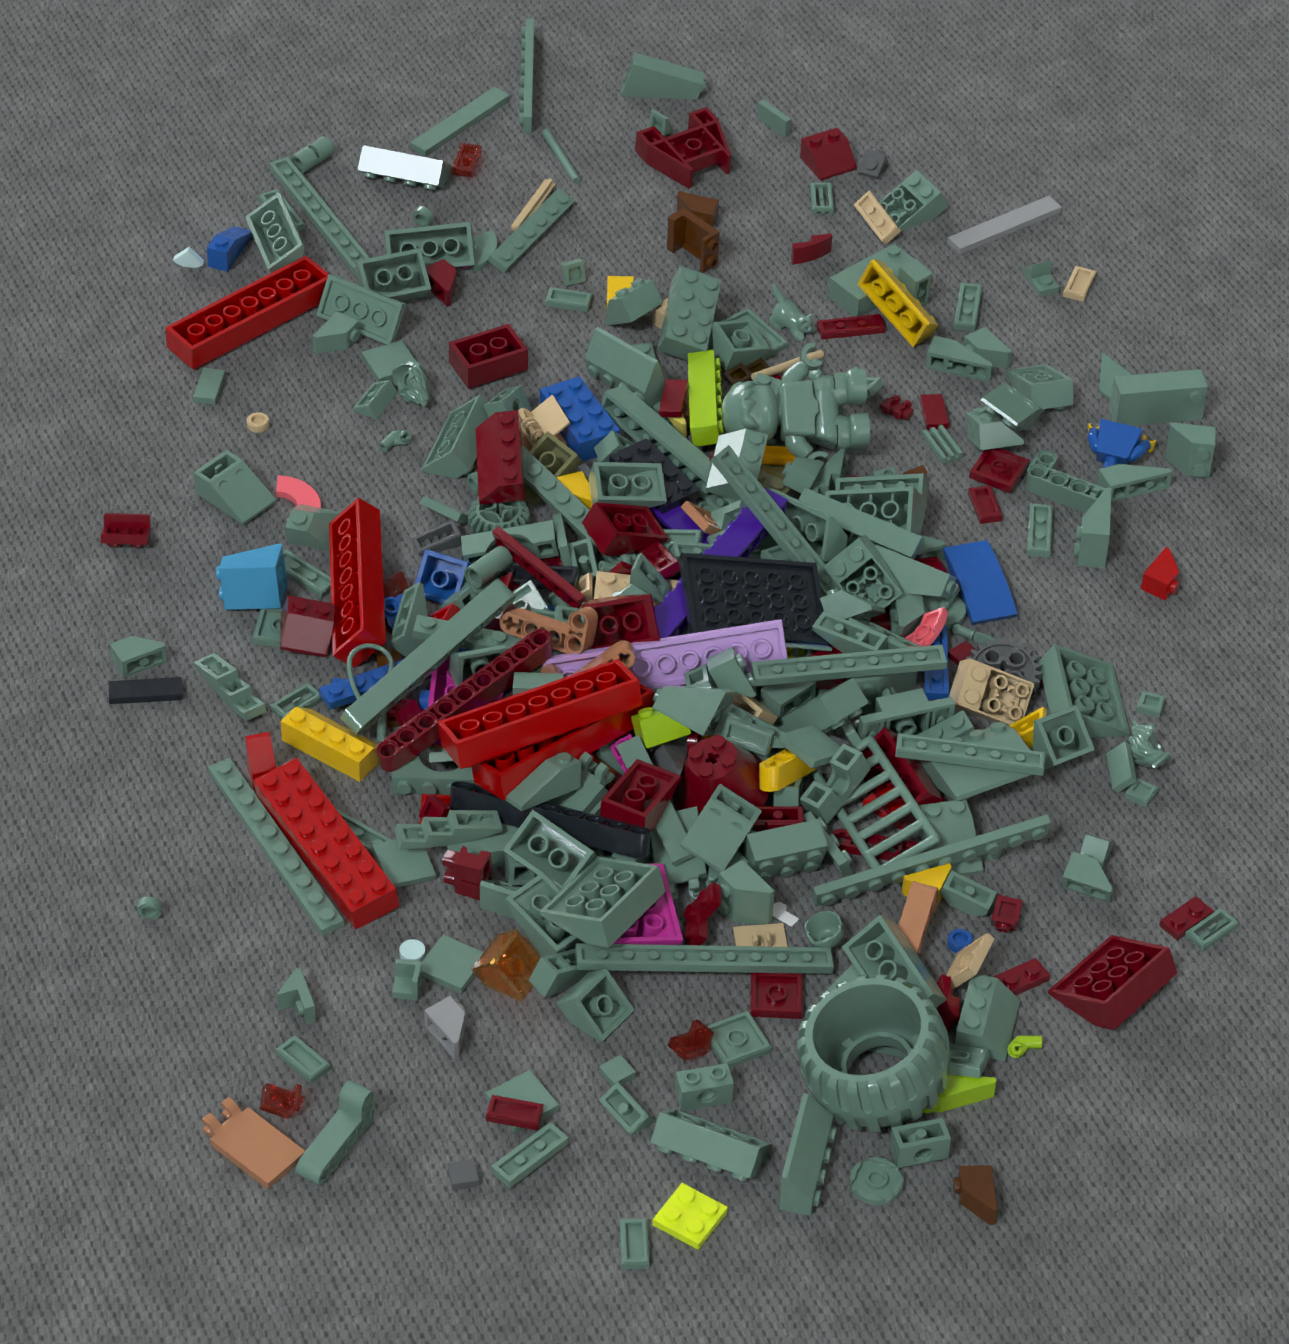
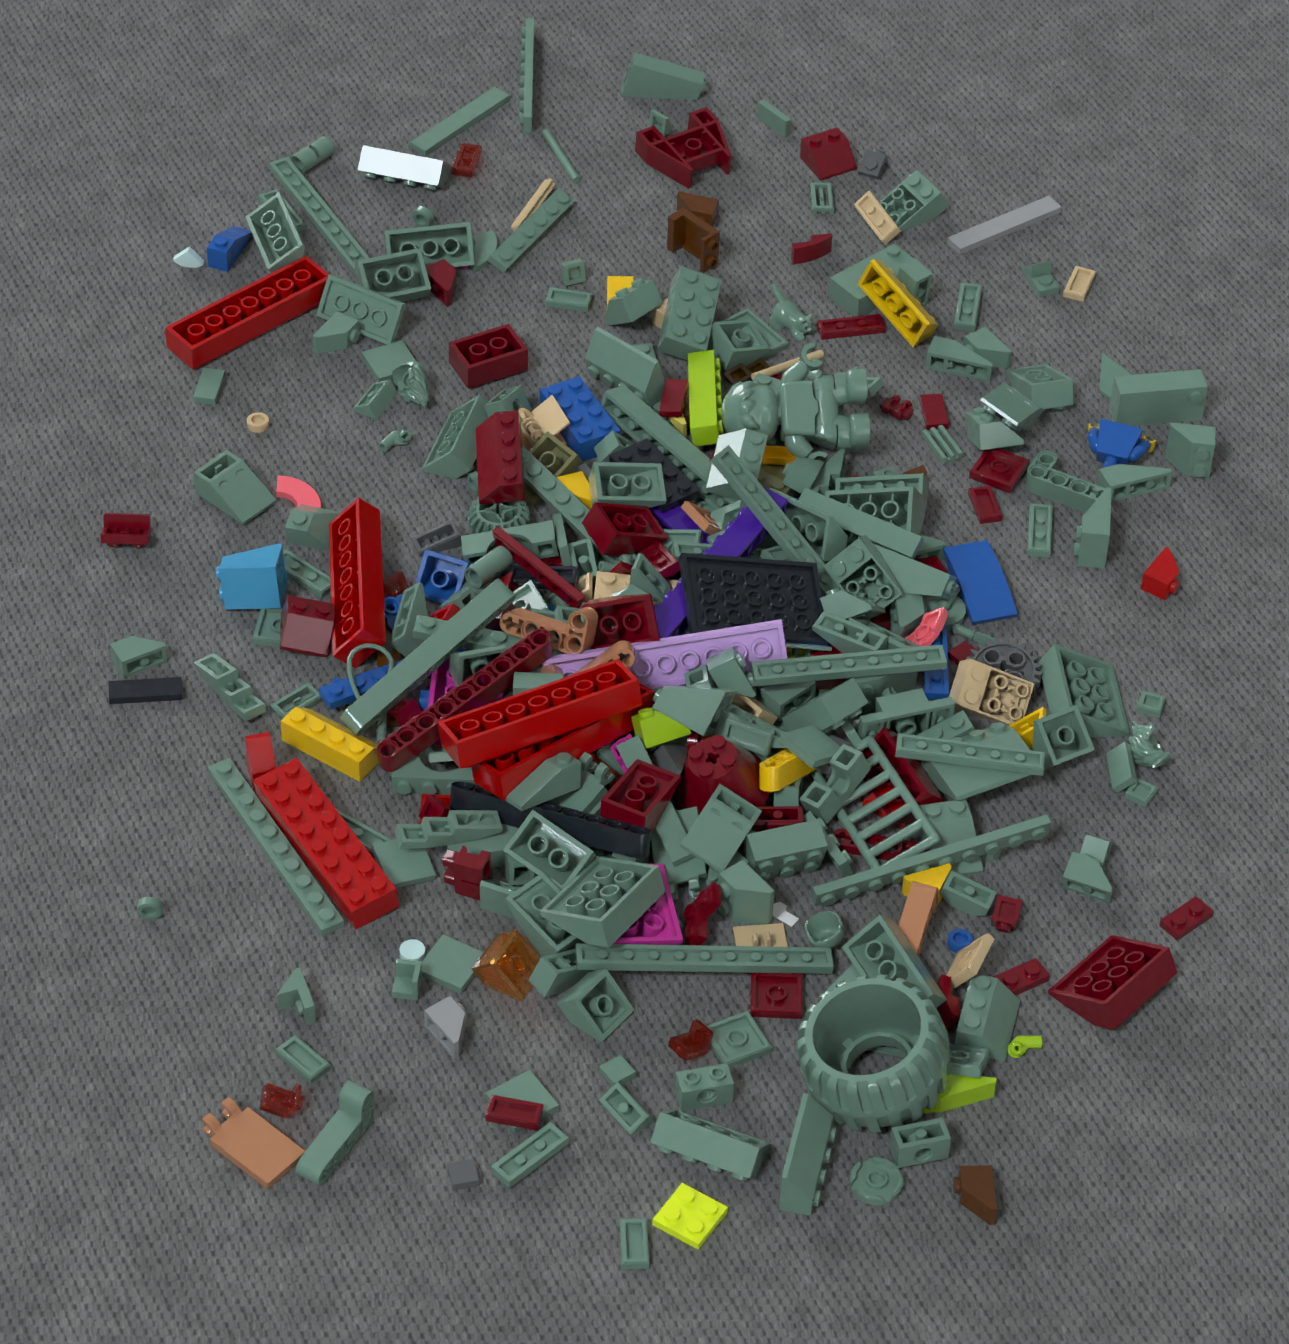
(444, 509): sand green tile -> none
(1200, 940): sand green tile -> none

